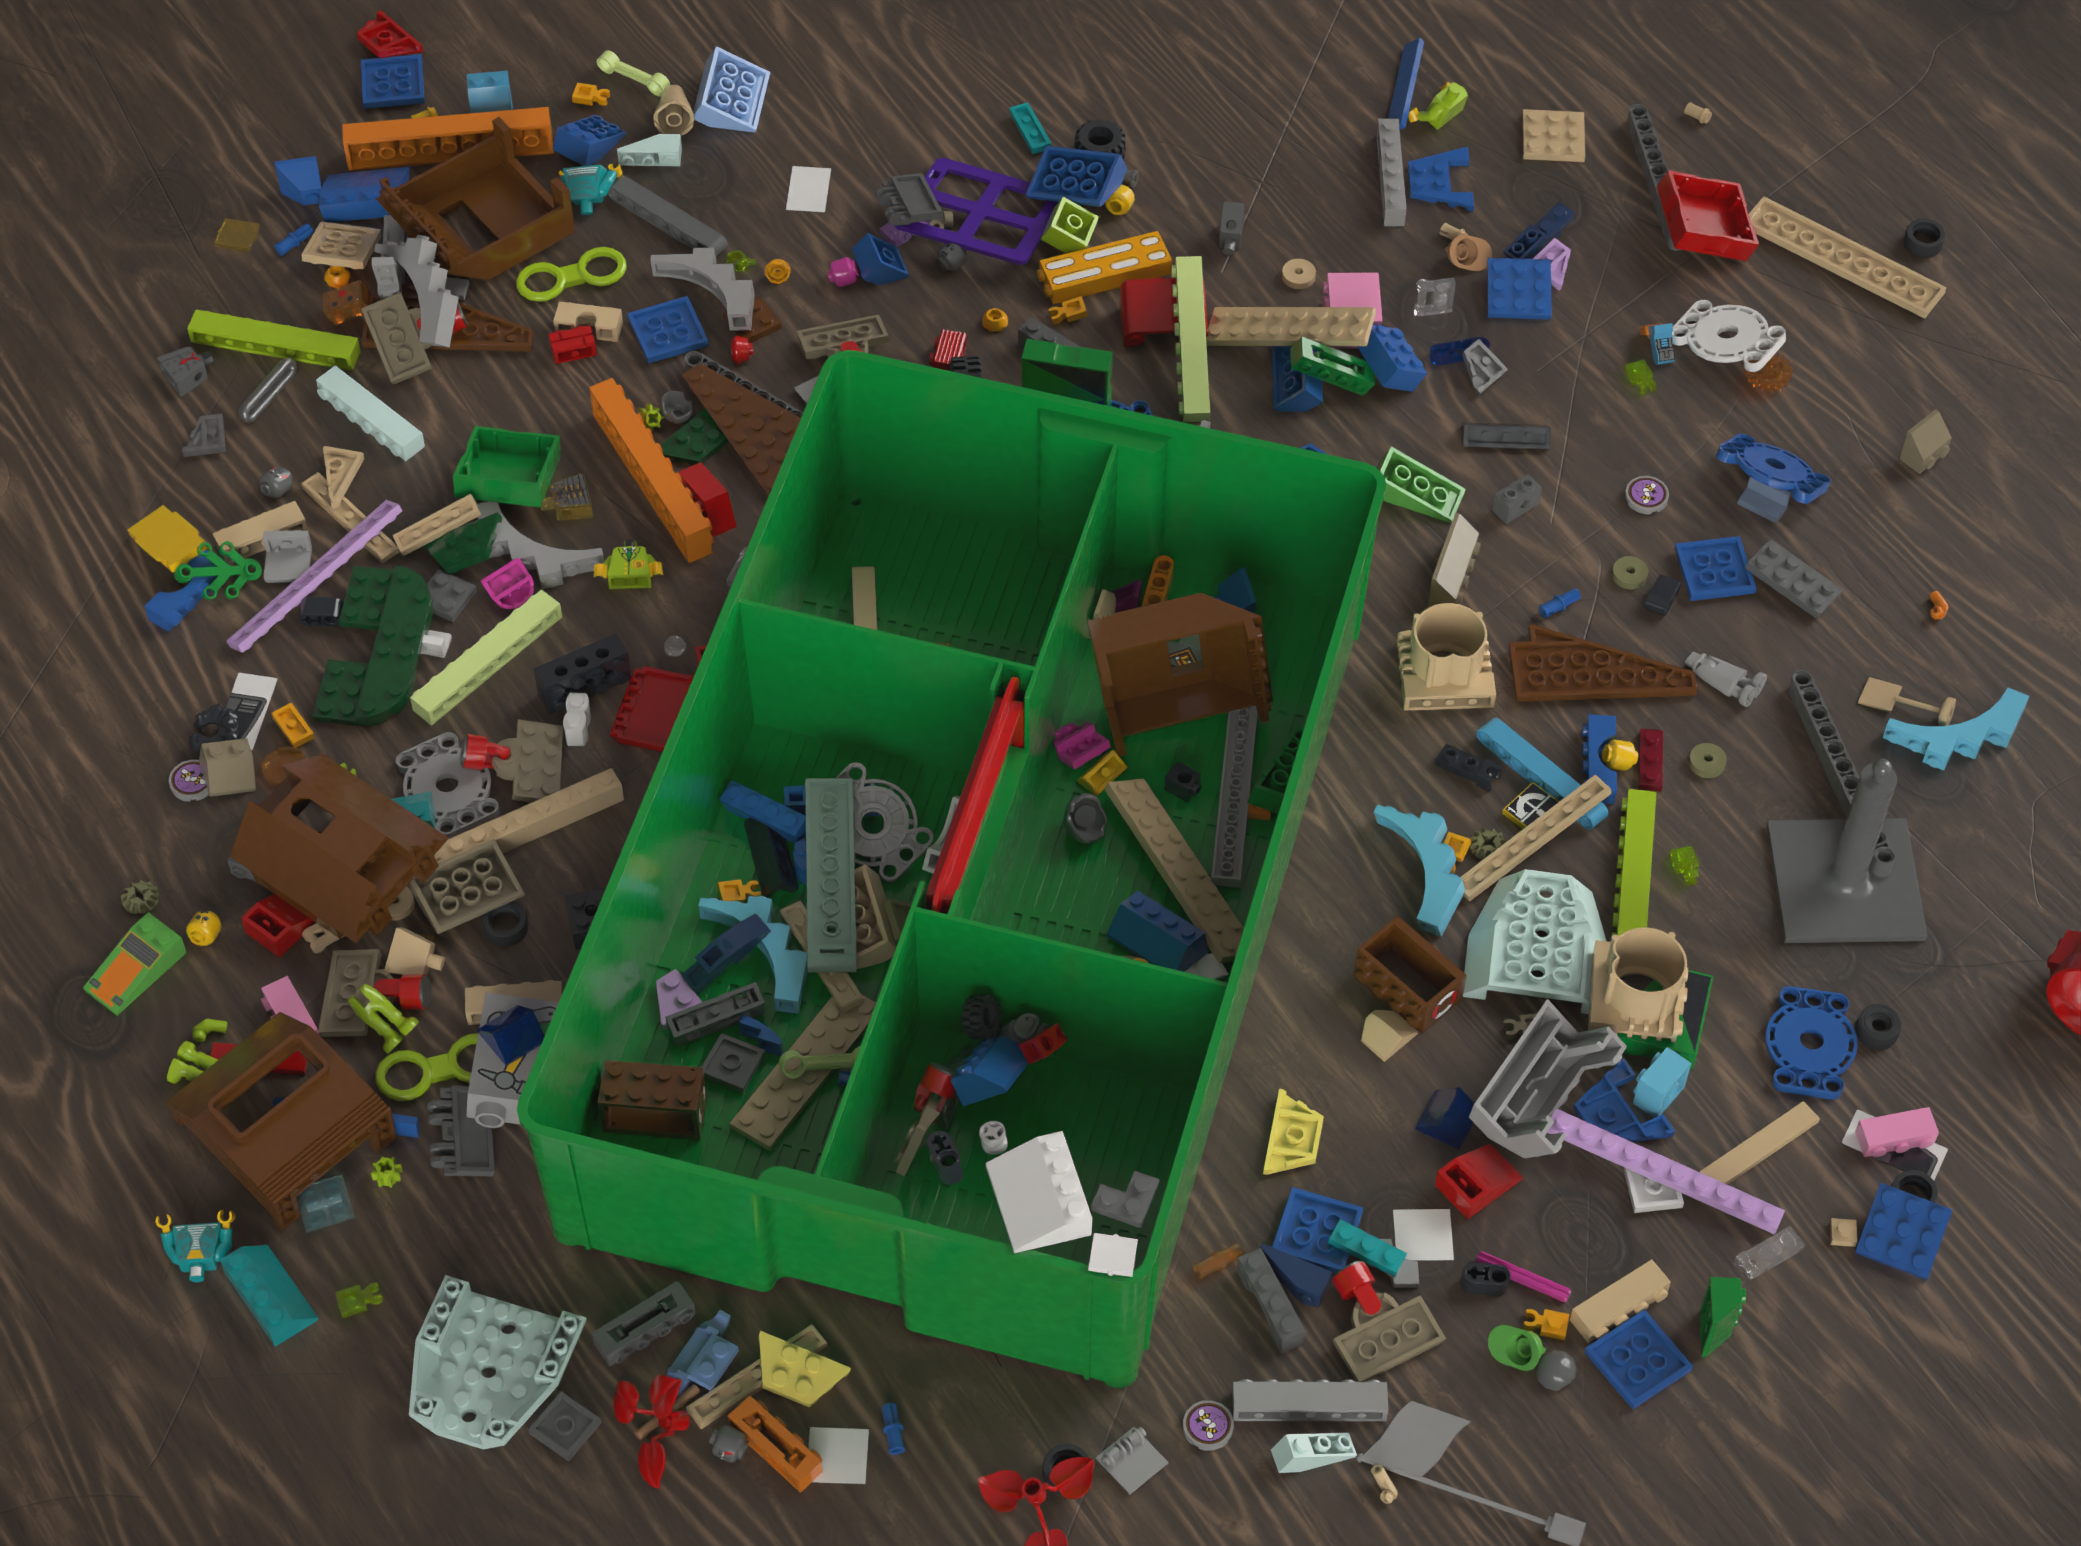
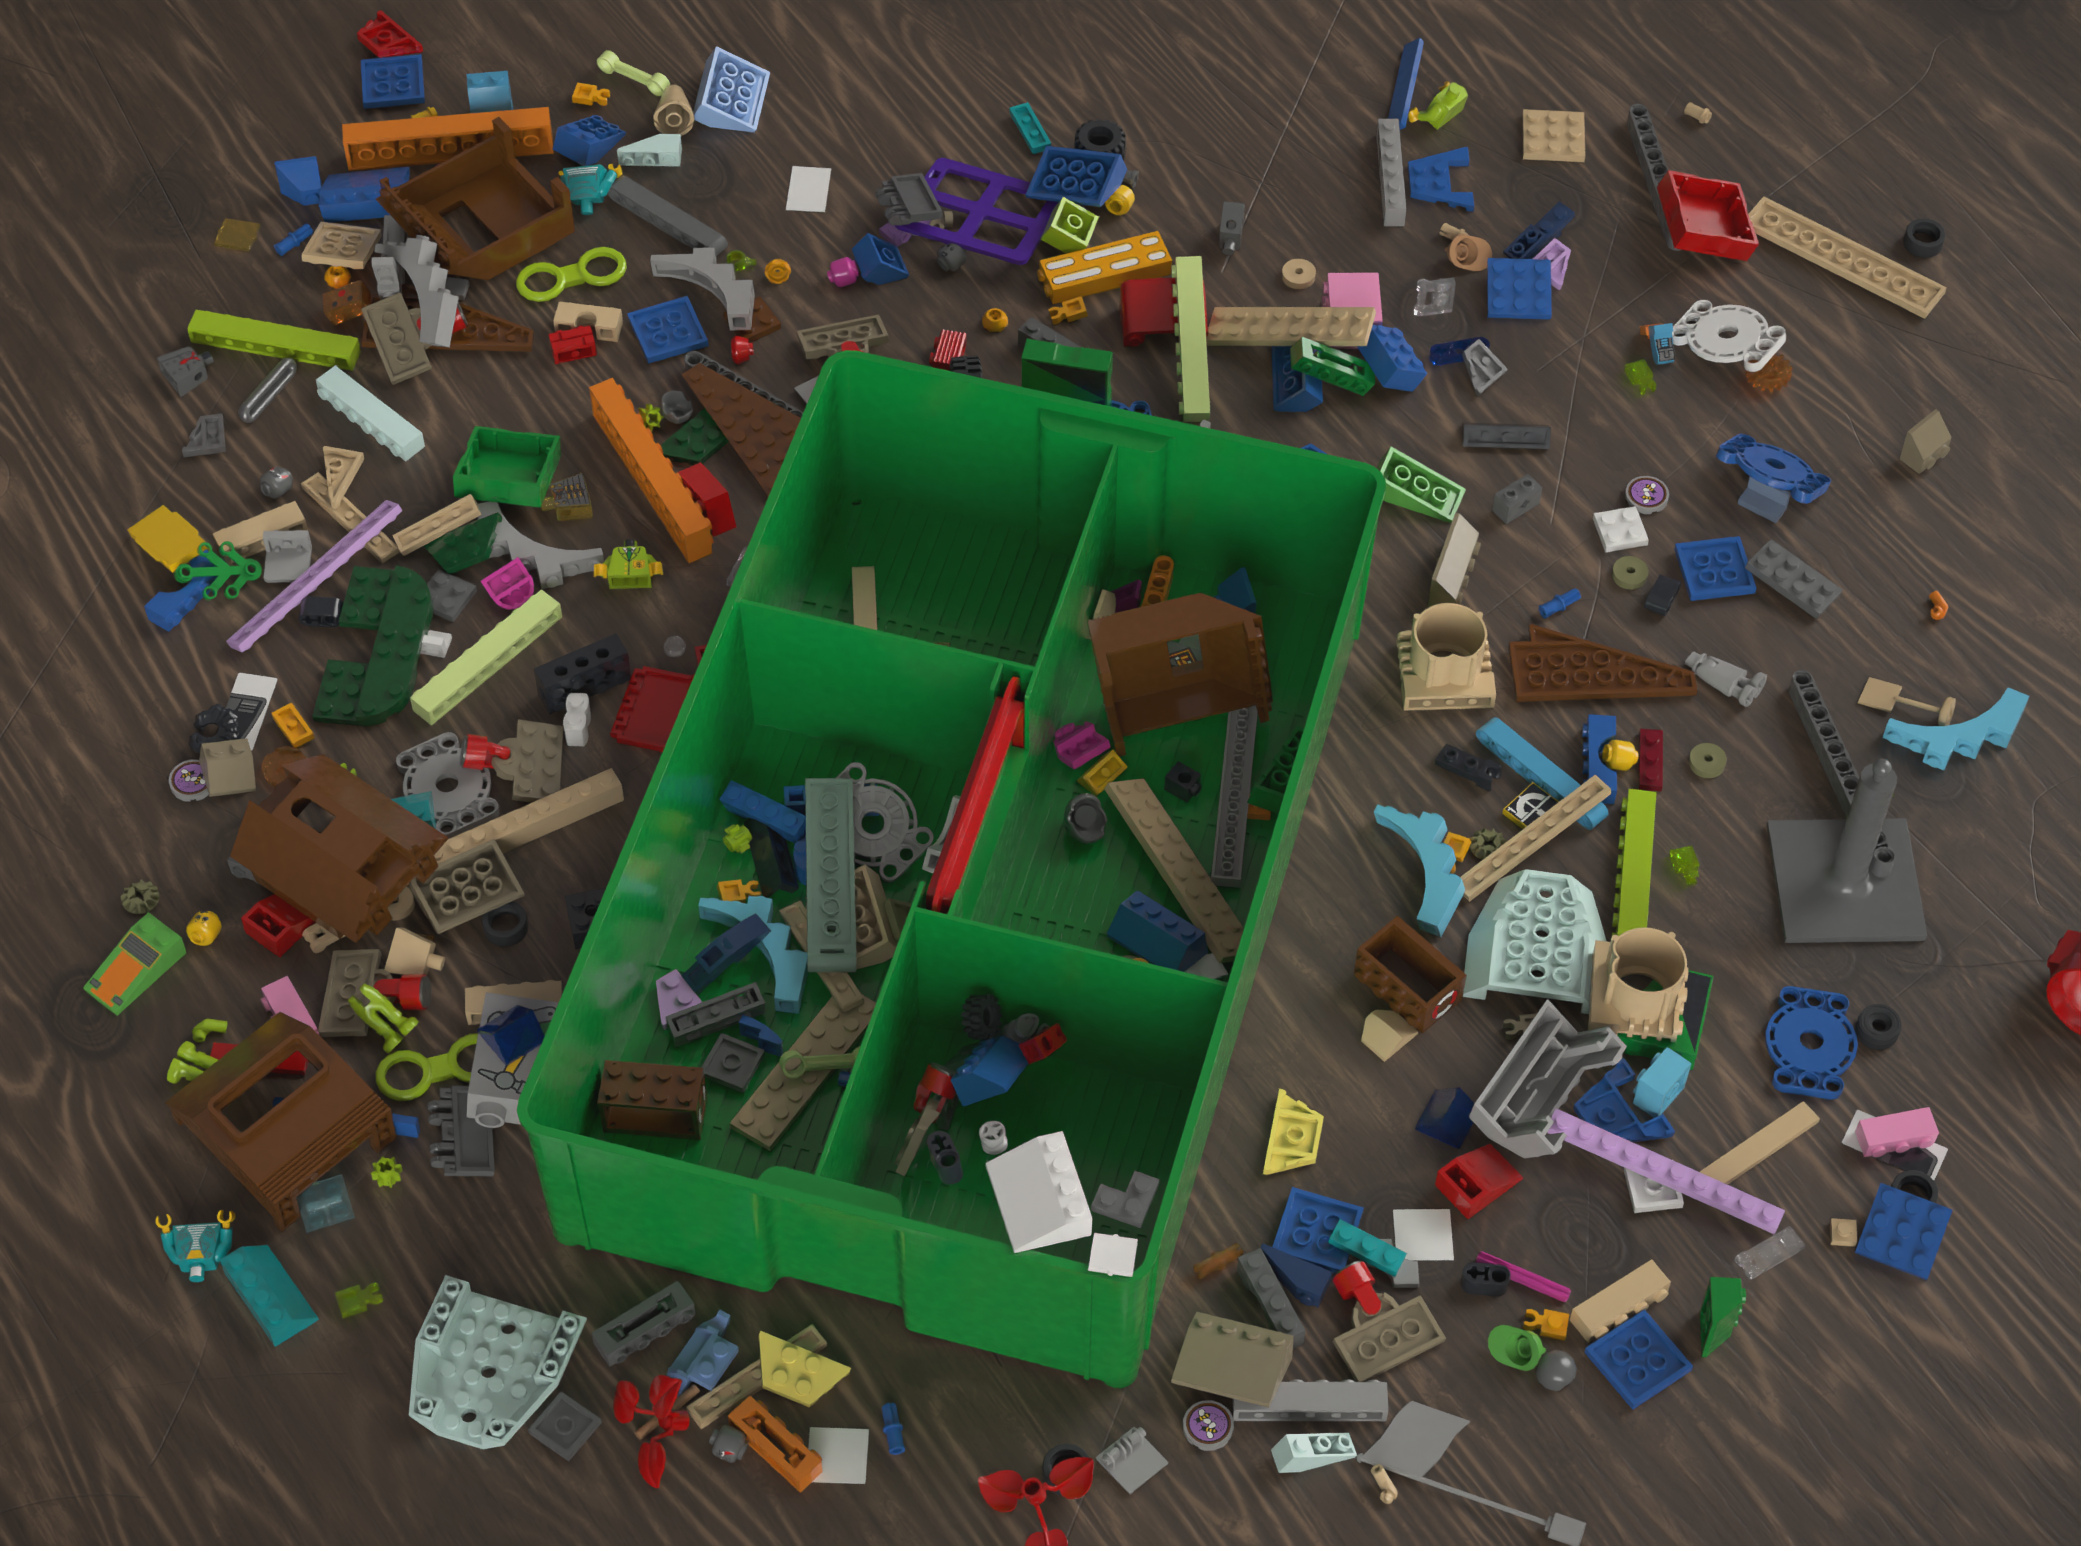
(737, 838): none -> lime gear
(1233, 1359): none -> dark tan slope
(1620, 529): none -> white plate

